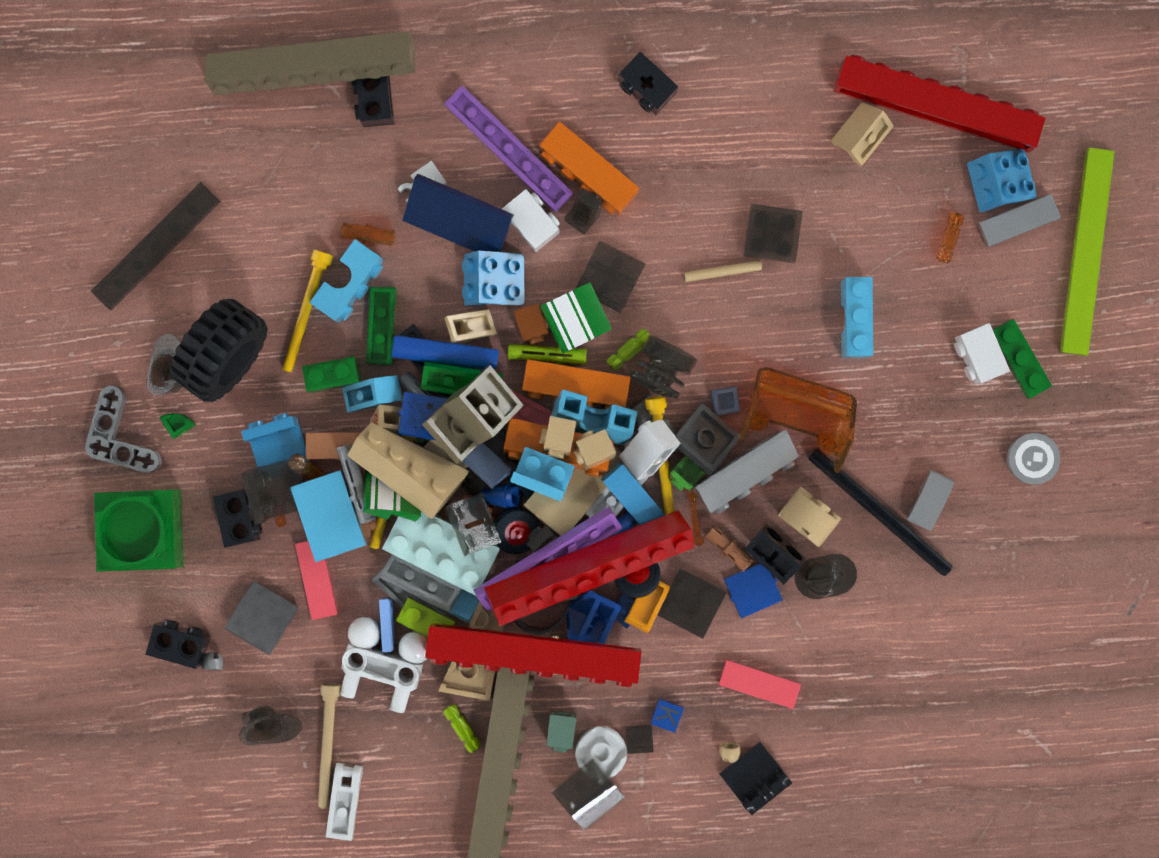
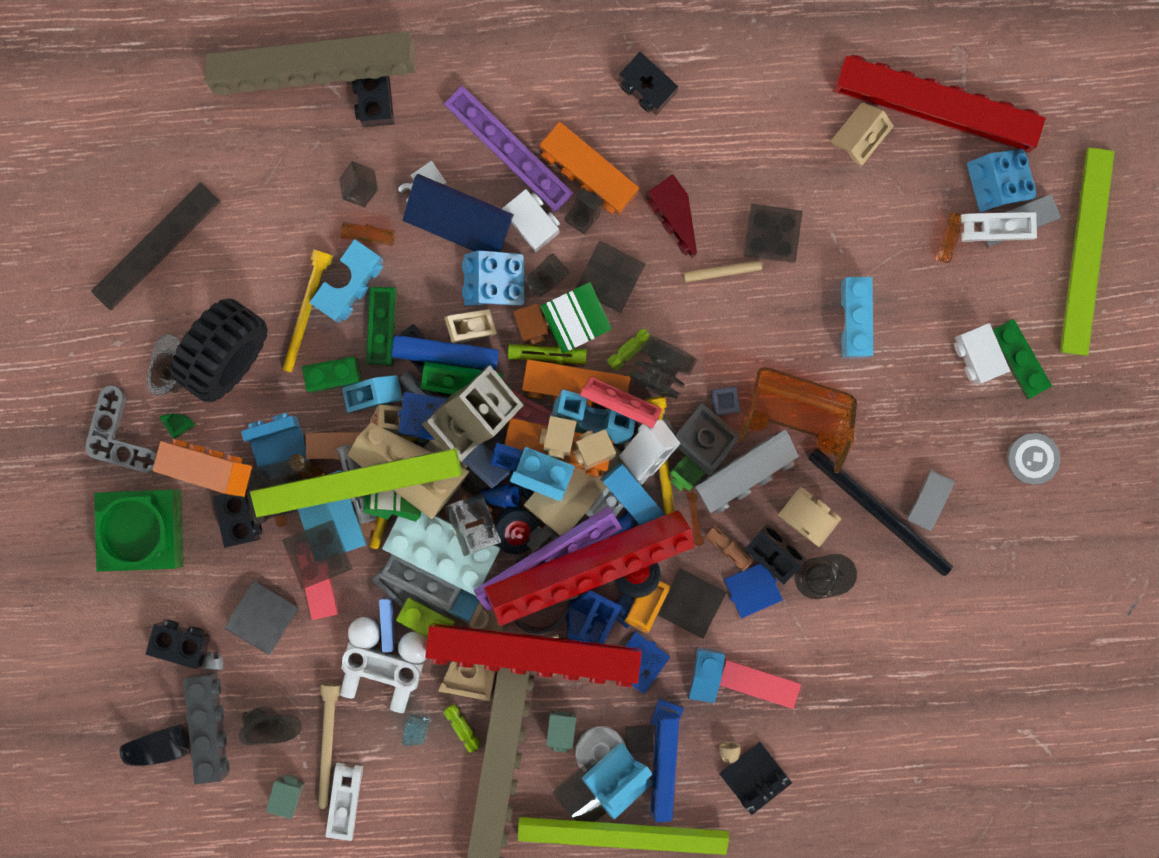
(156, 747): none -> black piece
(202, 468): none -> orange brick
(206, 727): none -> dark grey brick
(285, 796): none -> sand green brick
(317, 554): none -> clear smoke plate
(356, 482): none -> lime tile
(358, 184): none -> clear smoke panel
(415, 730): none -> clear light blue slope
(505, 457): none -> blue tile
(546, 275): none -> clear smoke bracket
(617, 780): none -> medium azure bracket
(621, 402): none -> coral tile
(623, 835): none -> lime tile
(651, 662): none -> blue piece
(664, 766): none -> blue brick
(673, 206): none -> dark red slope
(706, 674): none -> dark azure slope
(999, 226): none -> white plate

